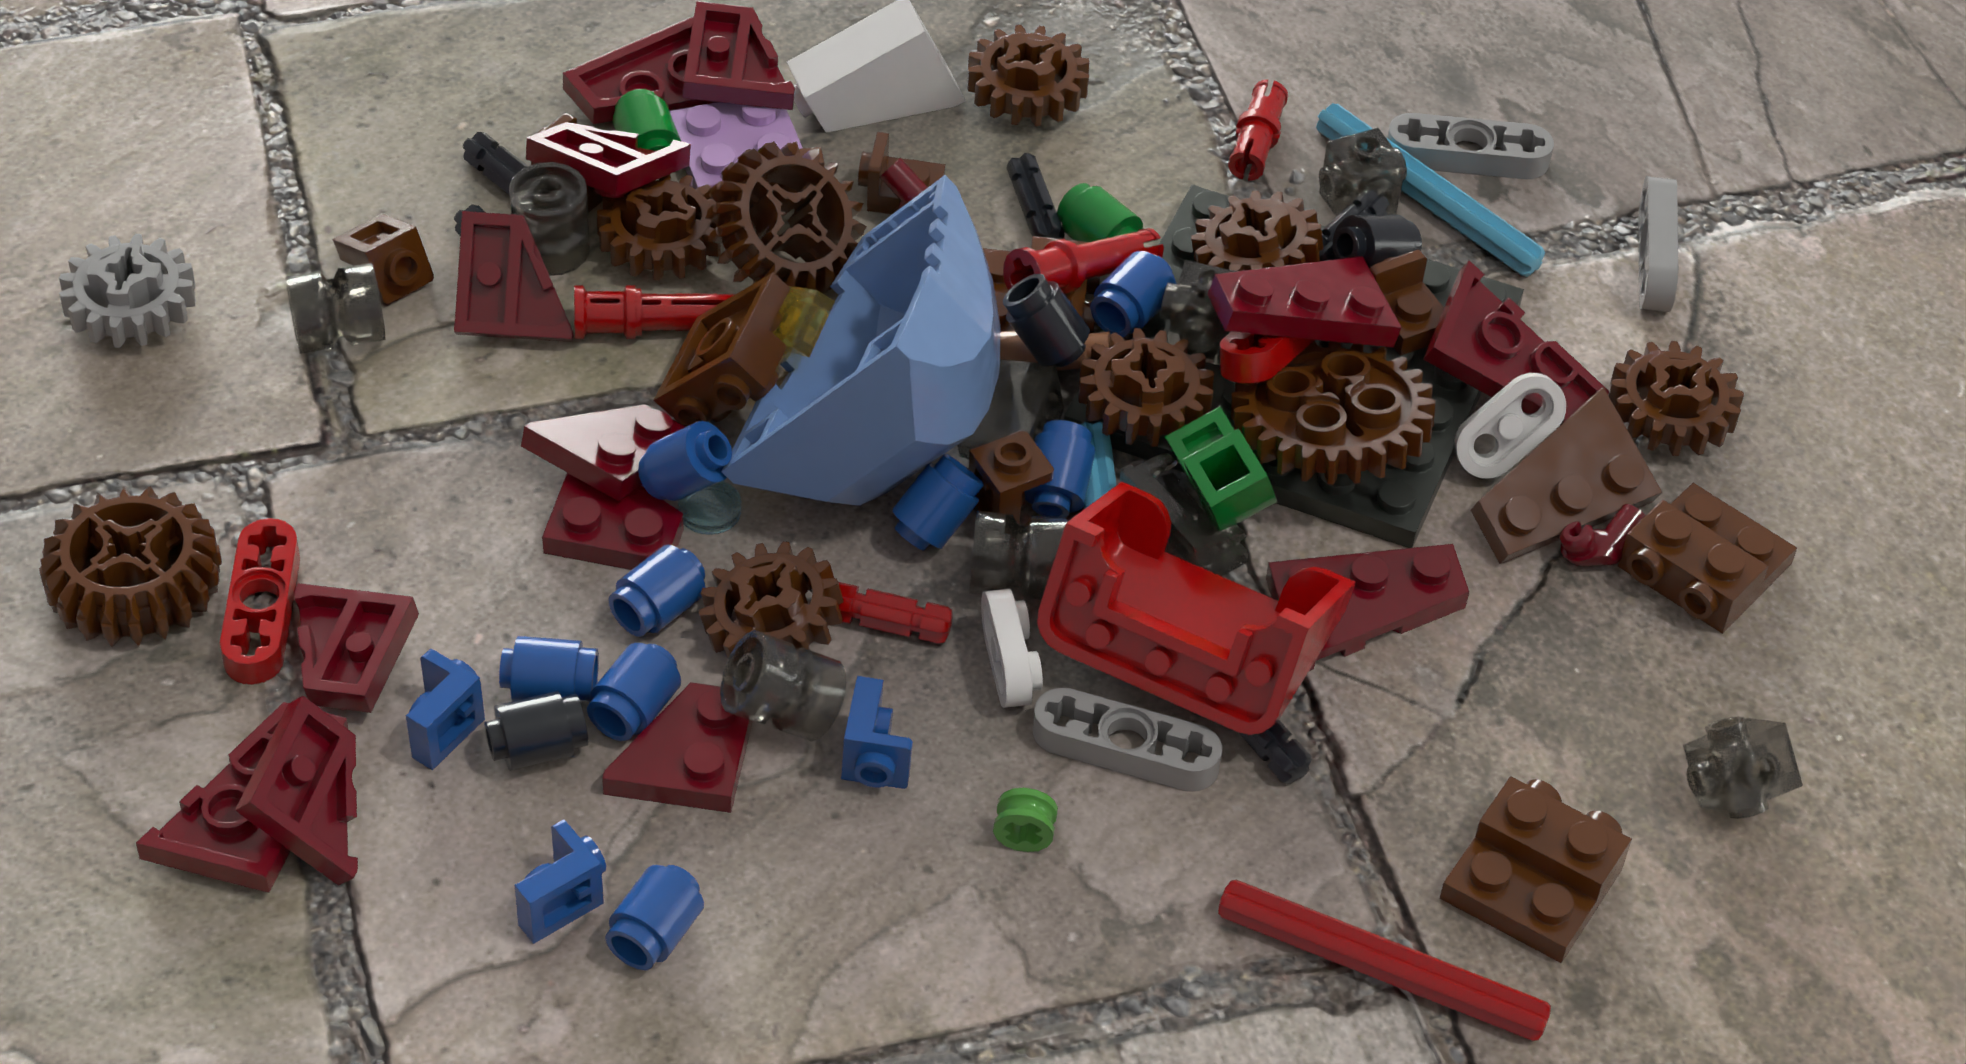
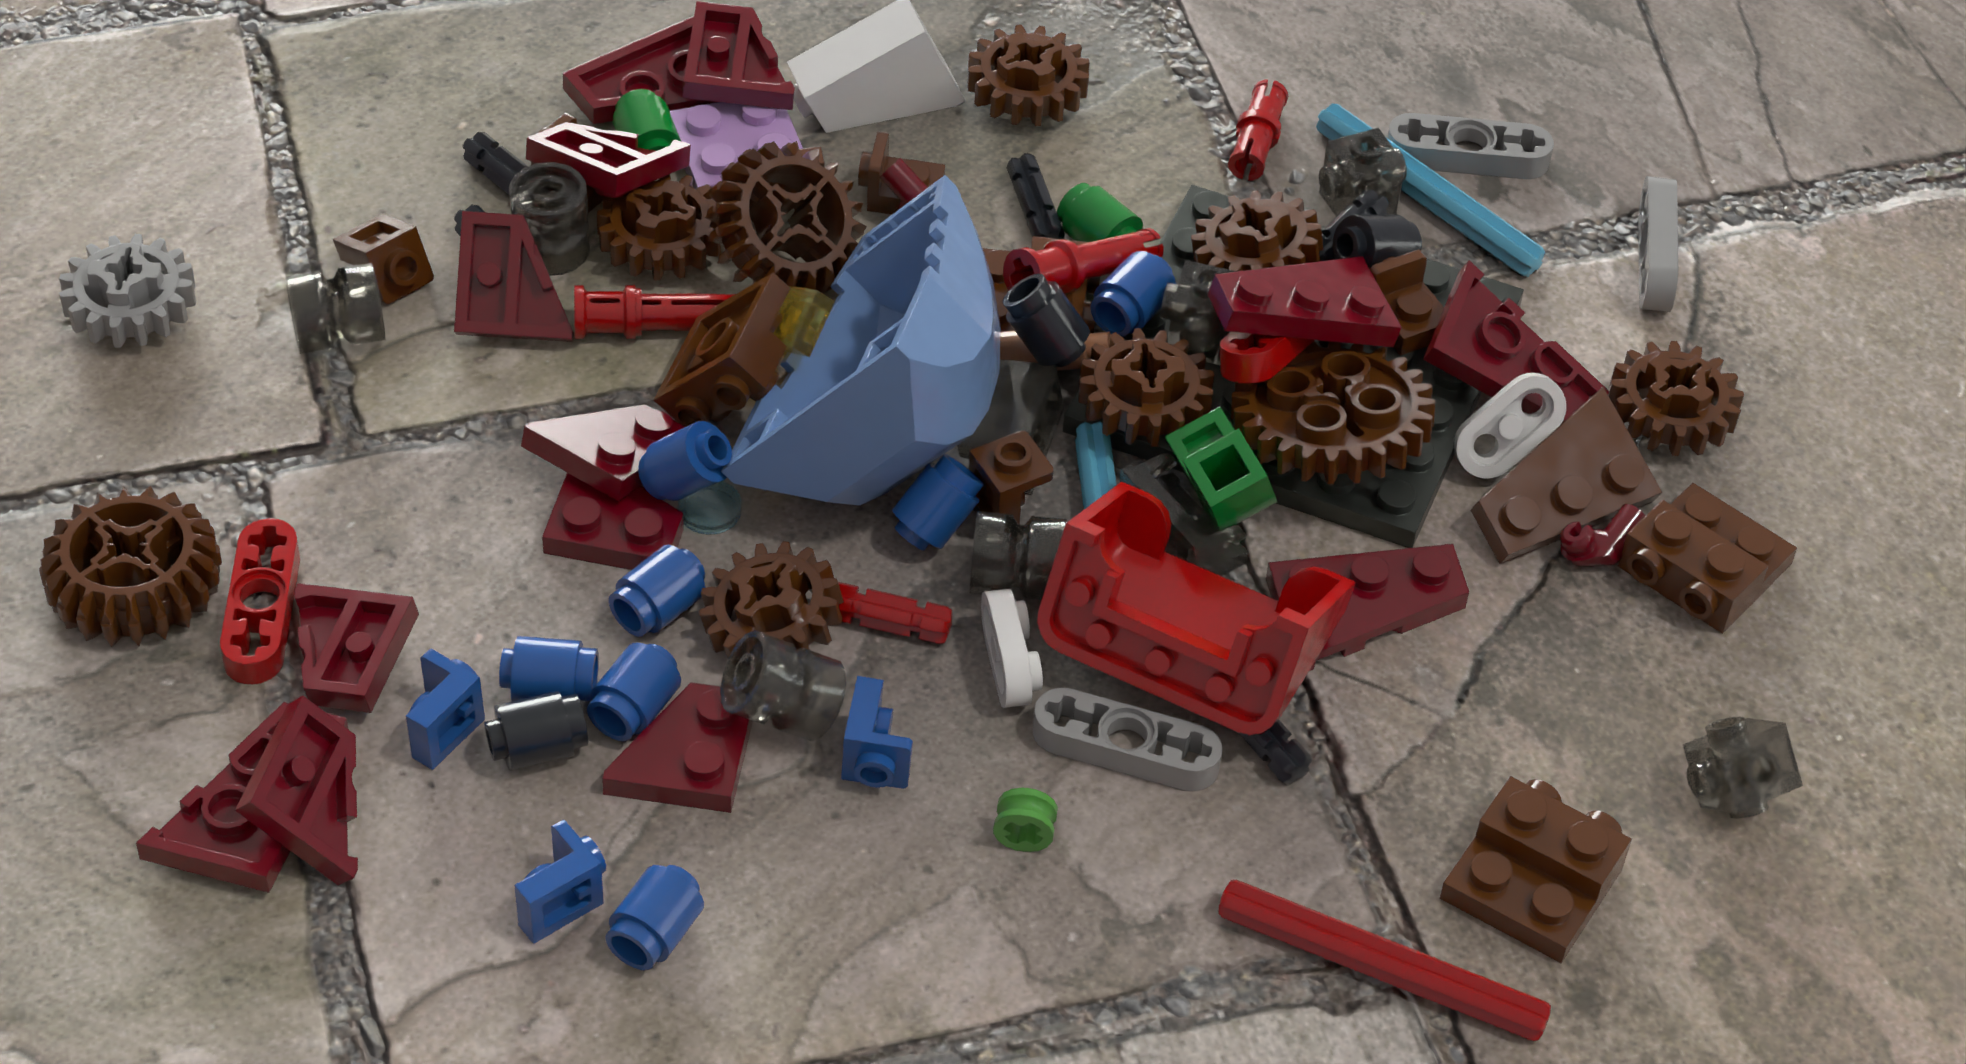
(1072, 457): blue brick -> none

